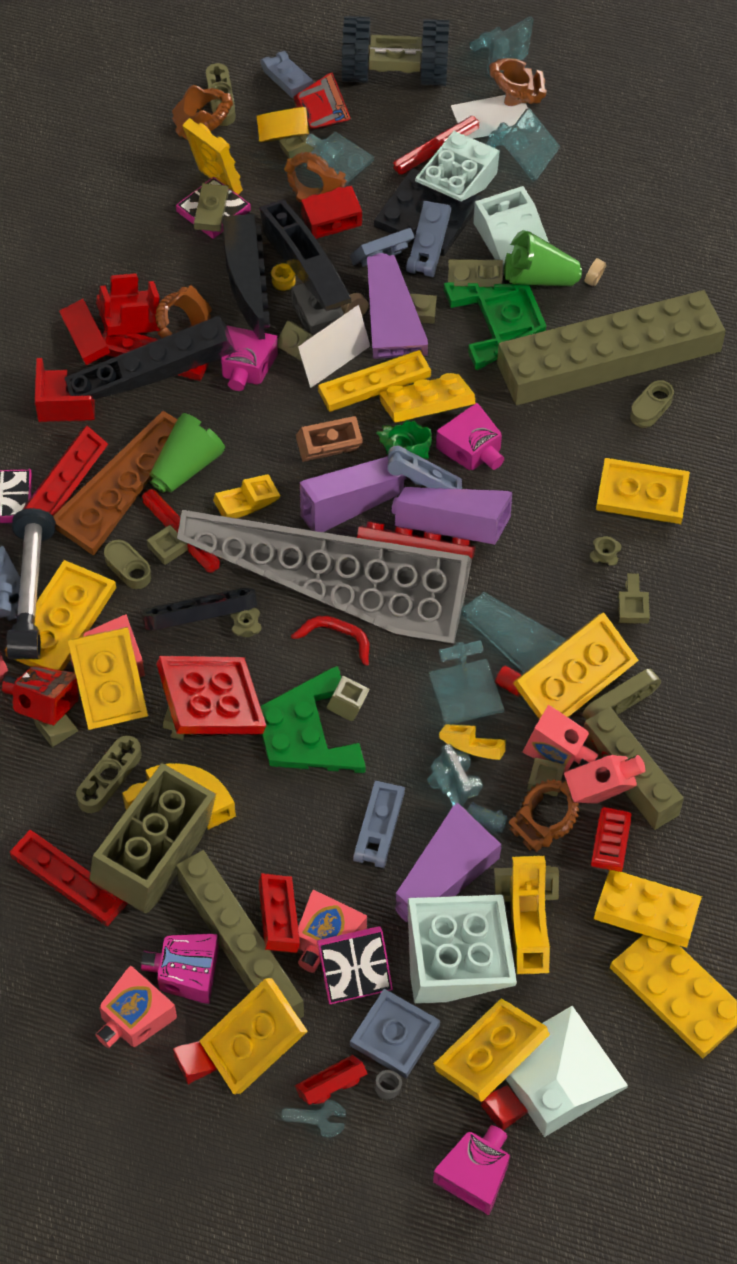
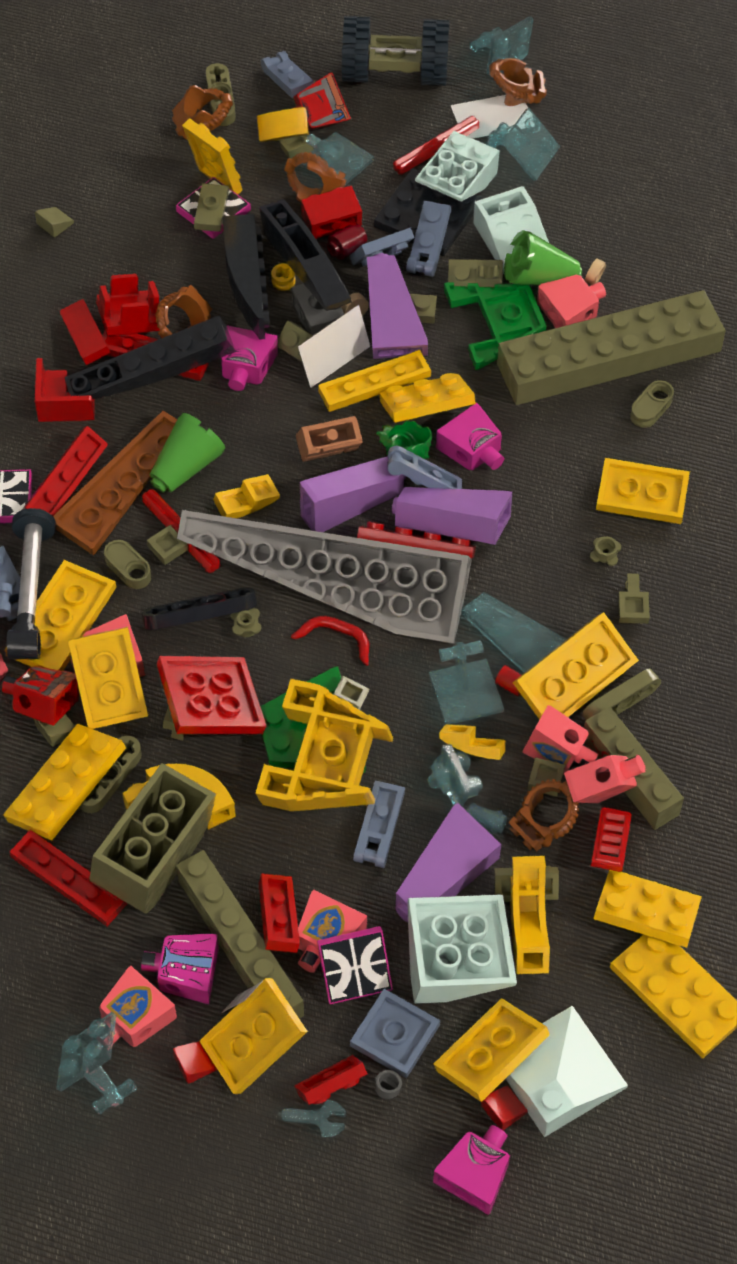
(53, 220): none -> olive slope
(64, 781): none -> yellow plate
(83, 1057): none -> clear light blue plate
(242, 997): none -> white sticker
(329, 756): none -> yellow wedge
(346, 241): none -> dark red brick
(570, 300): none -> coral torso

